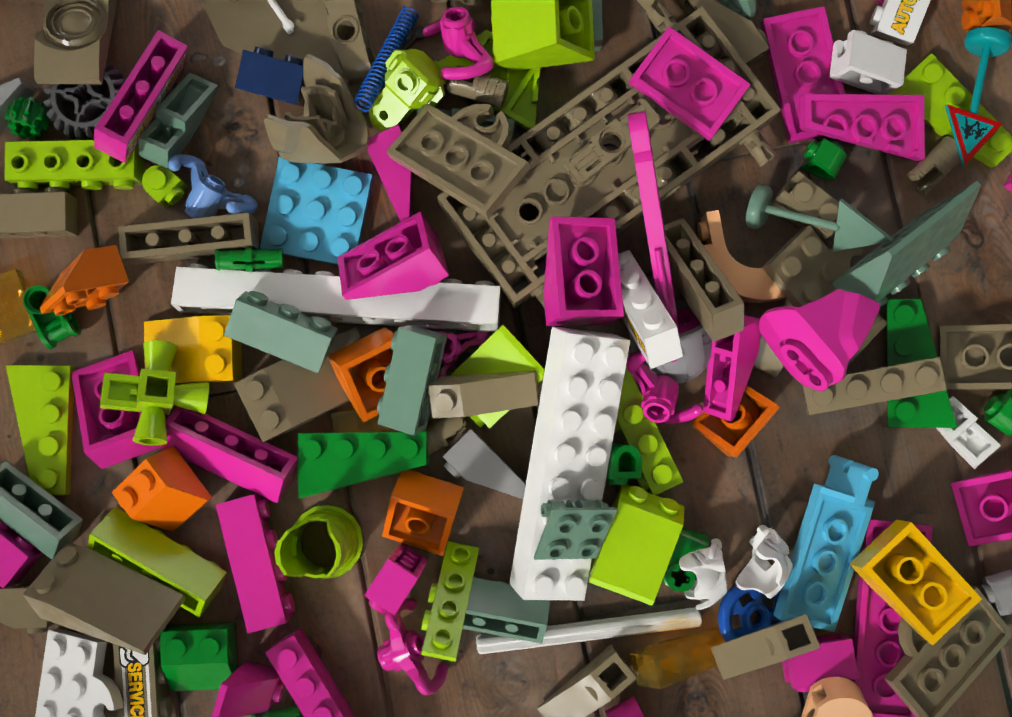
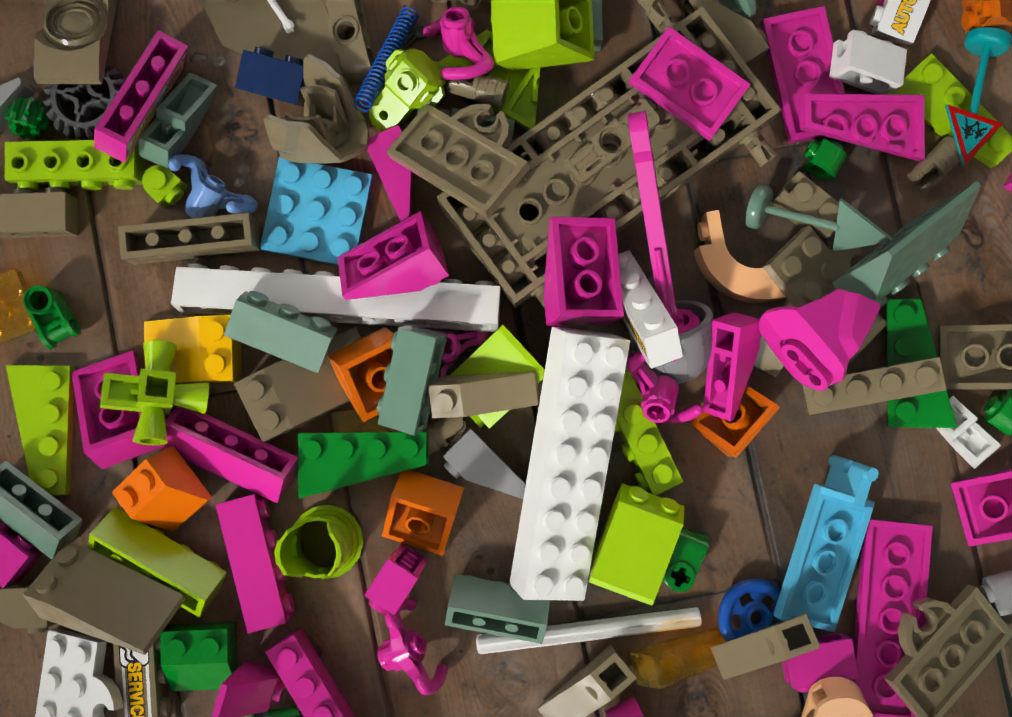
(87, 281): orange slope -> none
(249, 259): green pin -> none
(450, 602): lime bracket -> none
(574, 529): sand green hinge -> none
(624, 464): green plate -> none
(703, 283): dark tan brick -> none
(710, 574): white helmet -> none
(759, 573): white helmet -> none
(915, 580): yellow slope -> none

